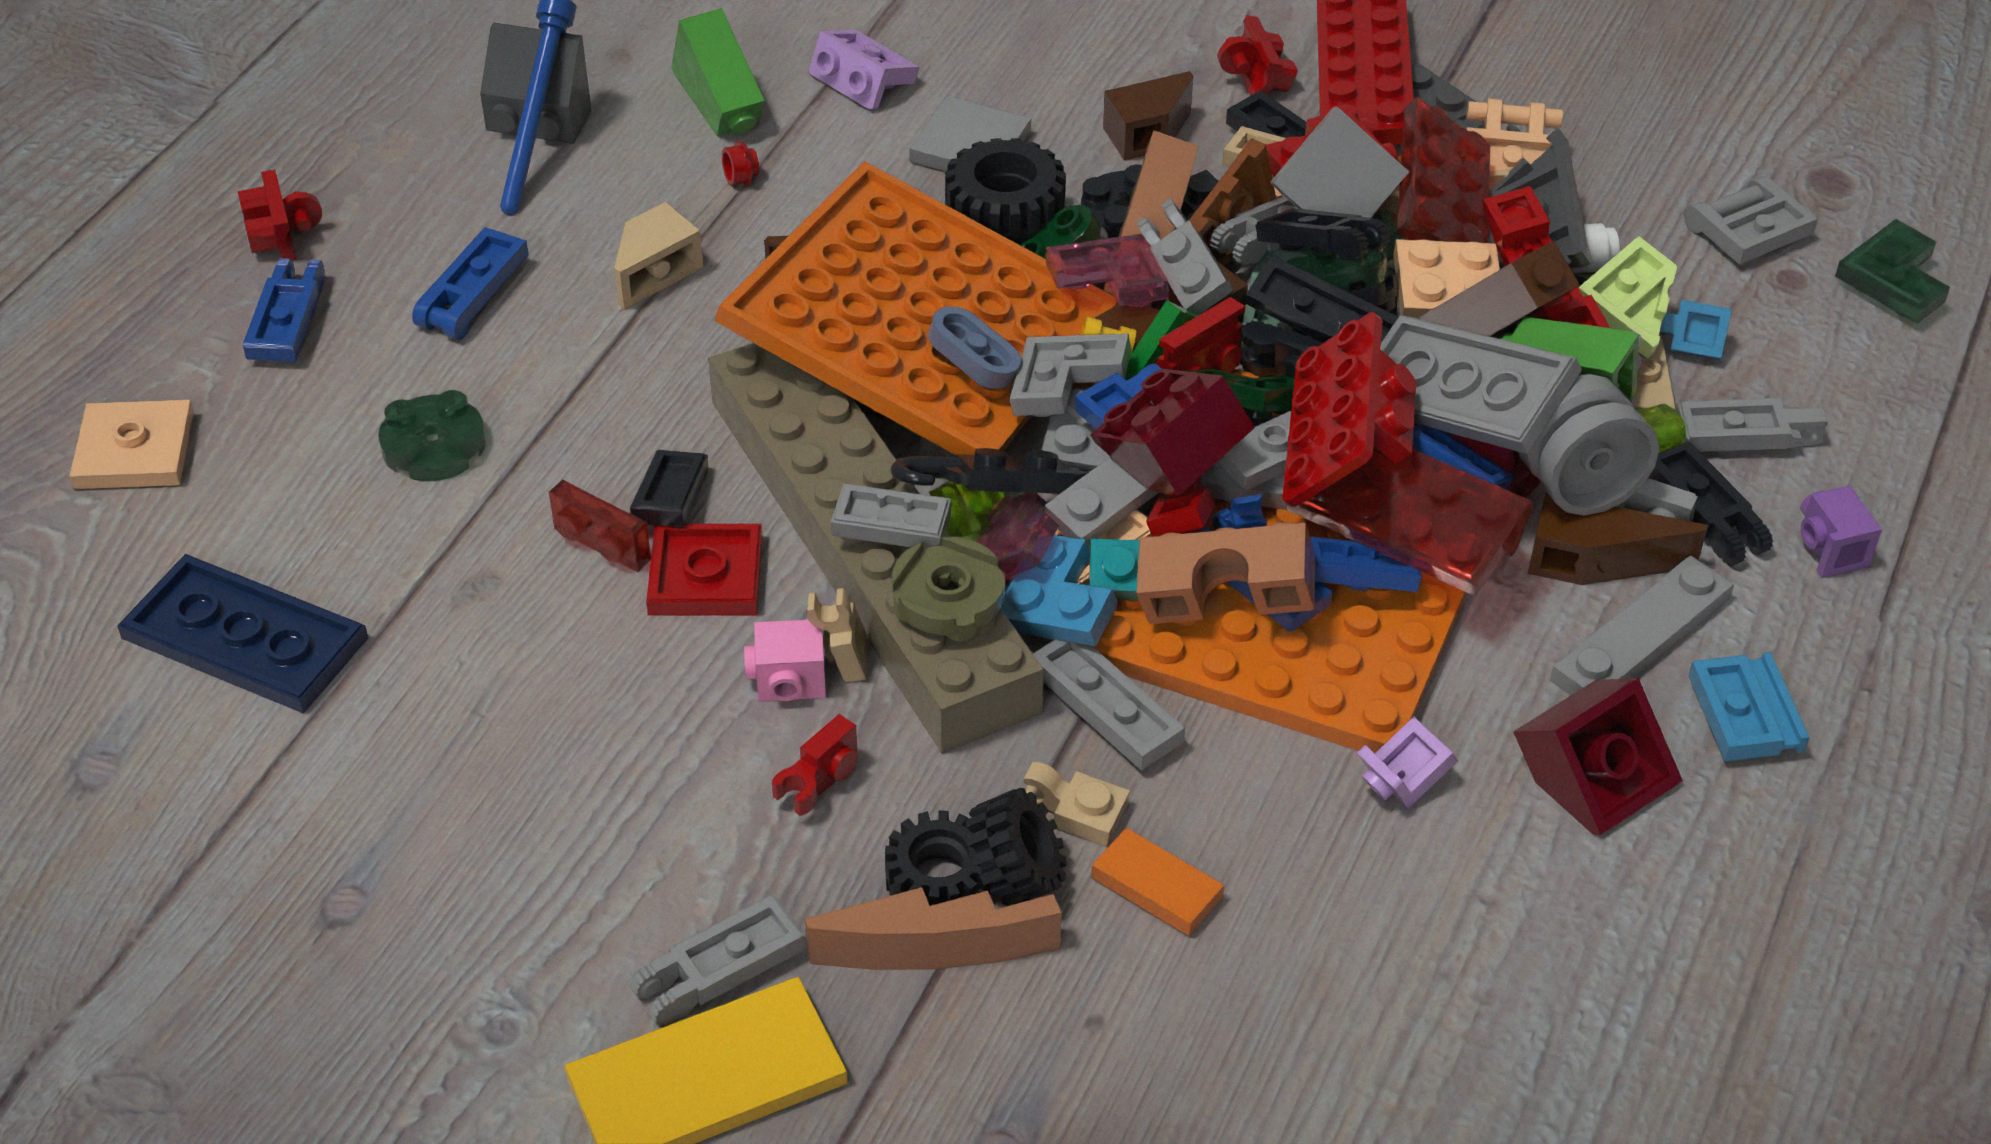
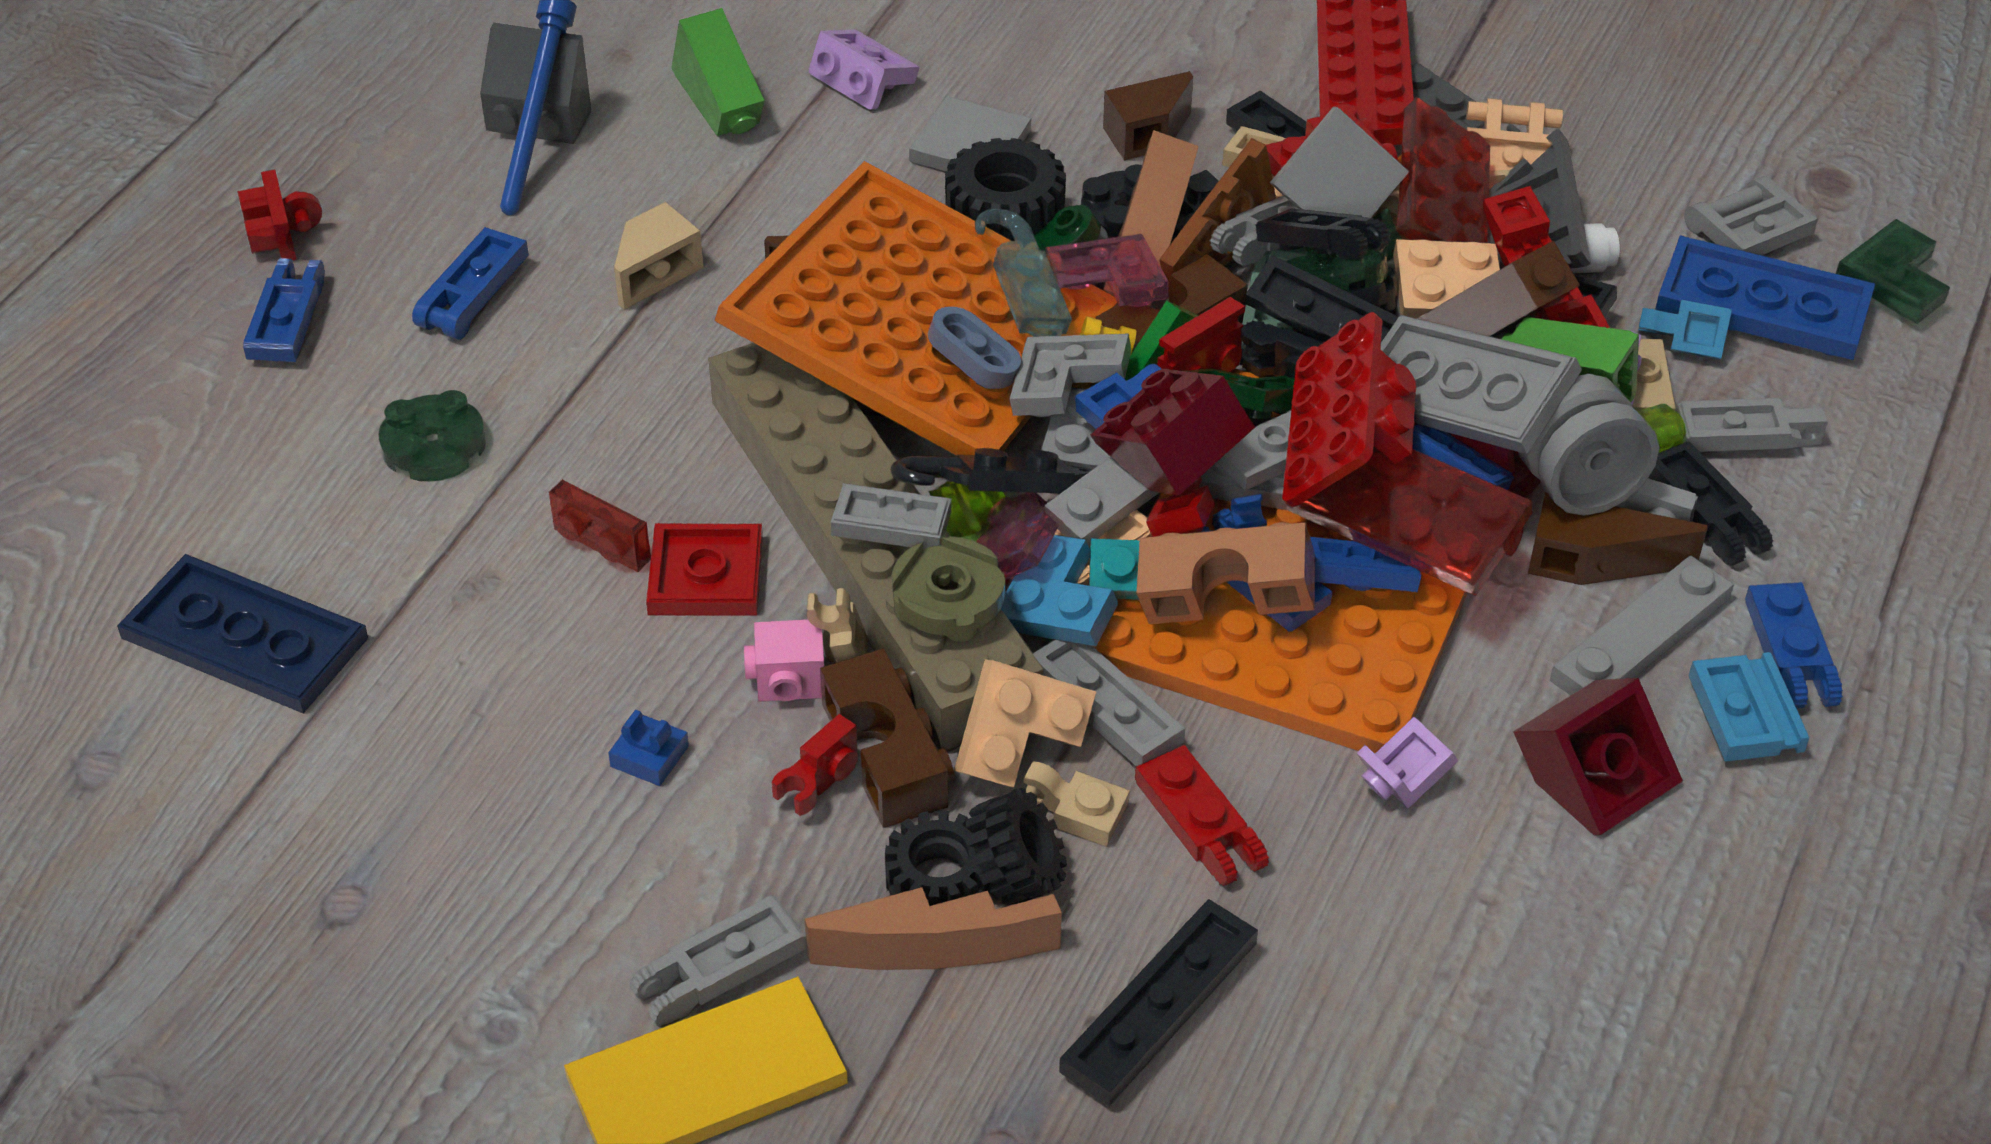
(132, 444): light nougat plate -> none
(648, 748): none -> blue tile
(670, 488): black tile -> none
(739, 164): red plate -> none
(905, 770): none -> reddish brown arch
(1011, 706): none -> light nougat plate
(1026, 277): none -> clear light blue plate
(1157, 881): orange tile -> none
(1158, 1002): none -> black plate
(1186, 261): light grey hinge -> none
(1200, 814): none -> red hinge
(1257, 59): red hips -> none
(1634, 291): yellowish green wing -> none
(1769, 296): none -> blue plate
(1793, 636): none -> blue hinge
(1839, 531): medium lavender brick -> none

